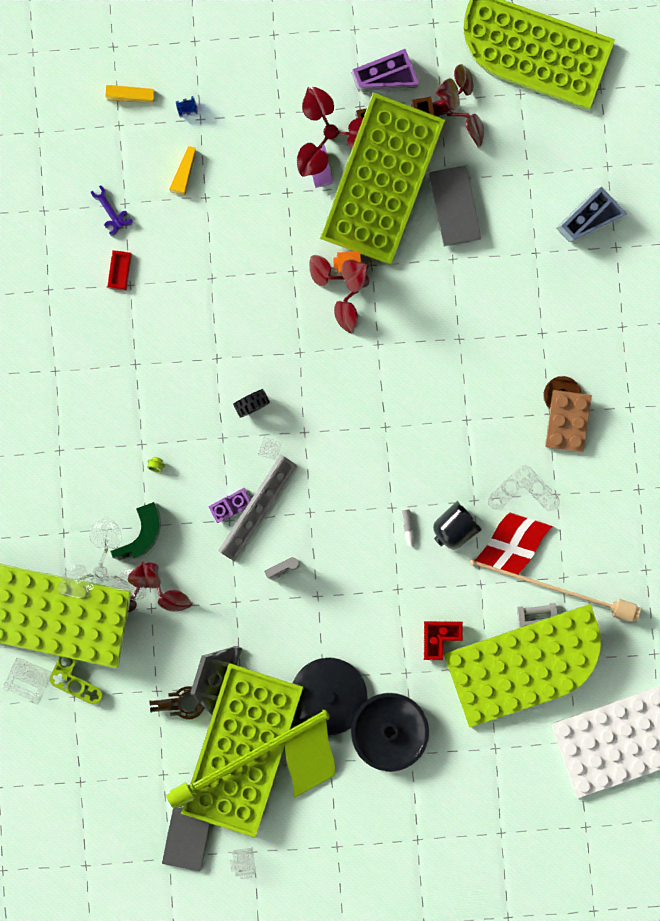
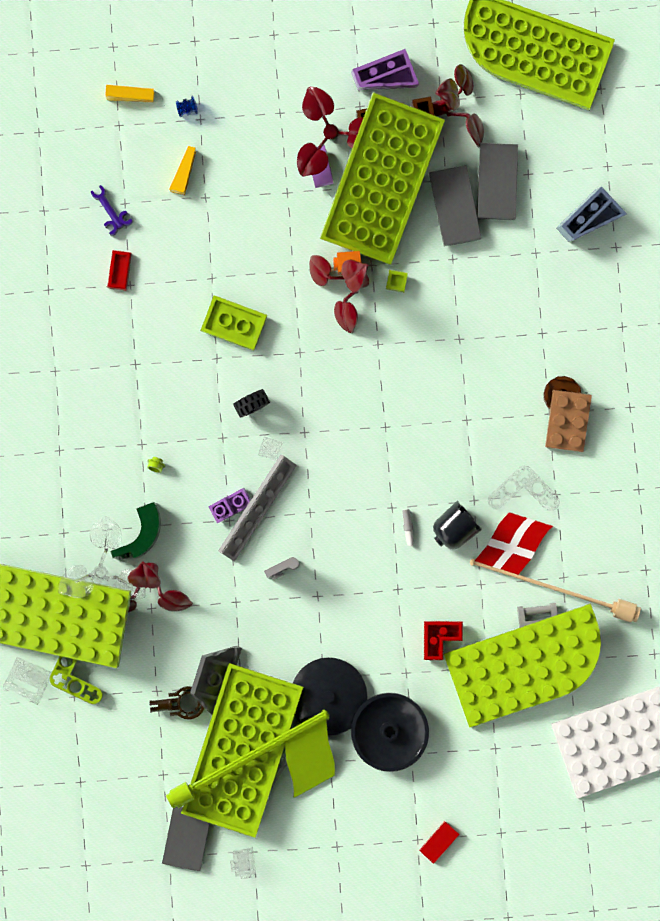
(233, 323): none -> lime plate
(396, 281): none -> lime plate
(439, 842): none -> red tile
(497, 181): none -> dark grey tile

